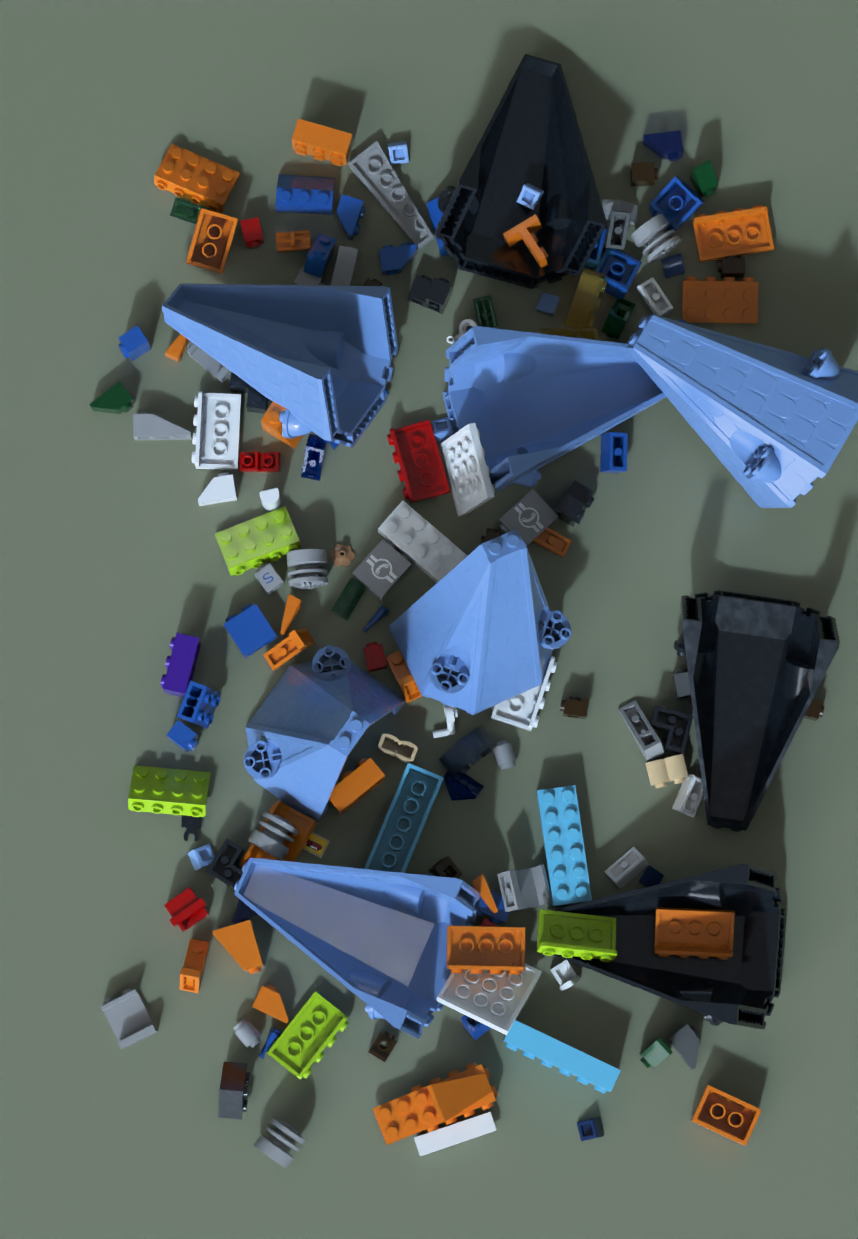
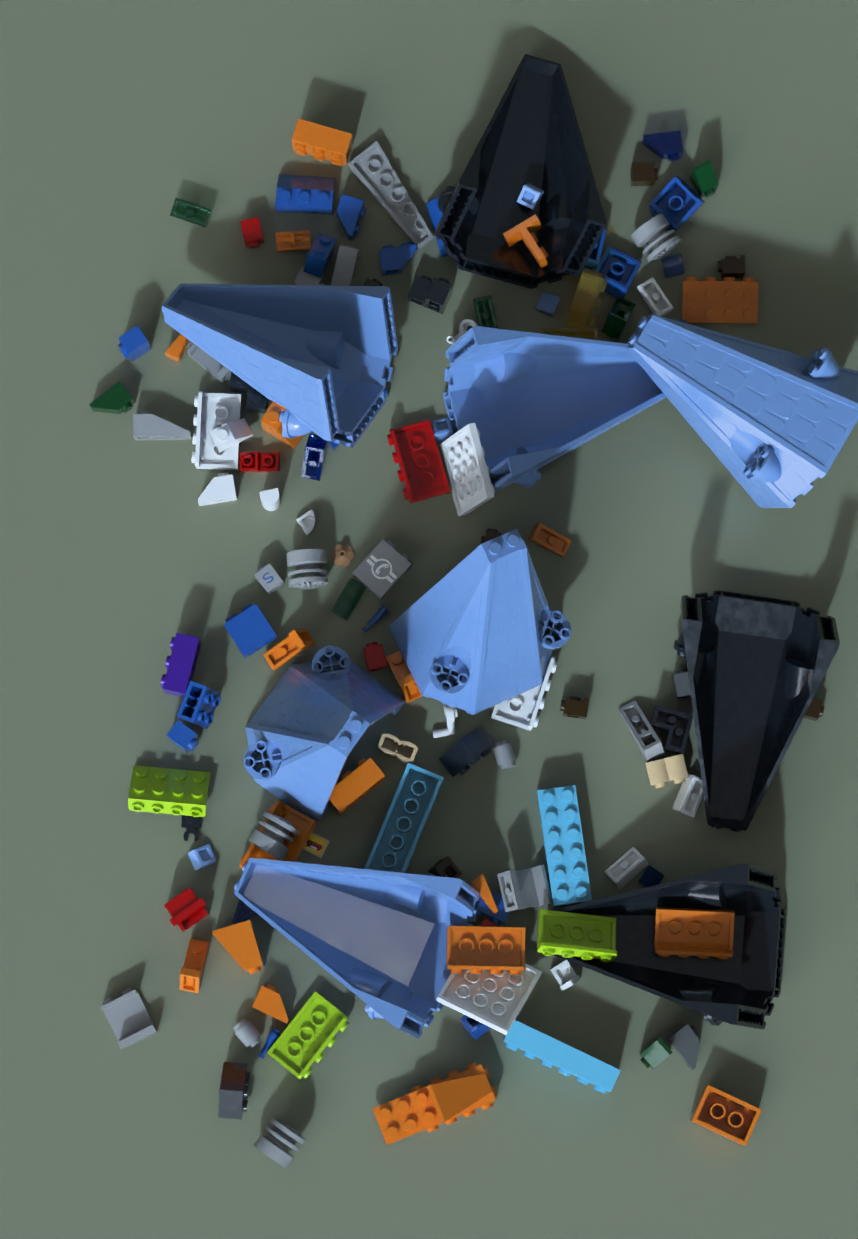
(196, 178): orange bracket -> none
(211, 240): orange brick -> none
(224, 864): black brick -> none
(230, 434): none -> white slope
(258, 541): lime bracket -> none
(292, 607): orange slope -> none
(307, 522): none -> white tile
(380, 1053): dark brown brick -> none
(398, 152): light blue slope -> none
(421, 542): white brick -> none
(455, 1133): white slope -> none
(462, 787): clear blue slope -> none
(529, 517): light grey panel -> none
(573, 503): black brick -> none
(590, 1129): dark blue slope -> none
(613, 452): blue brick -> none
(617, 229): dark grey slope -> none
(620, 205): light grey slope -> none
(732, 233): orange bracket -> none

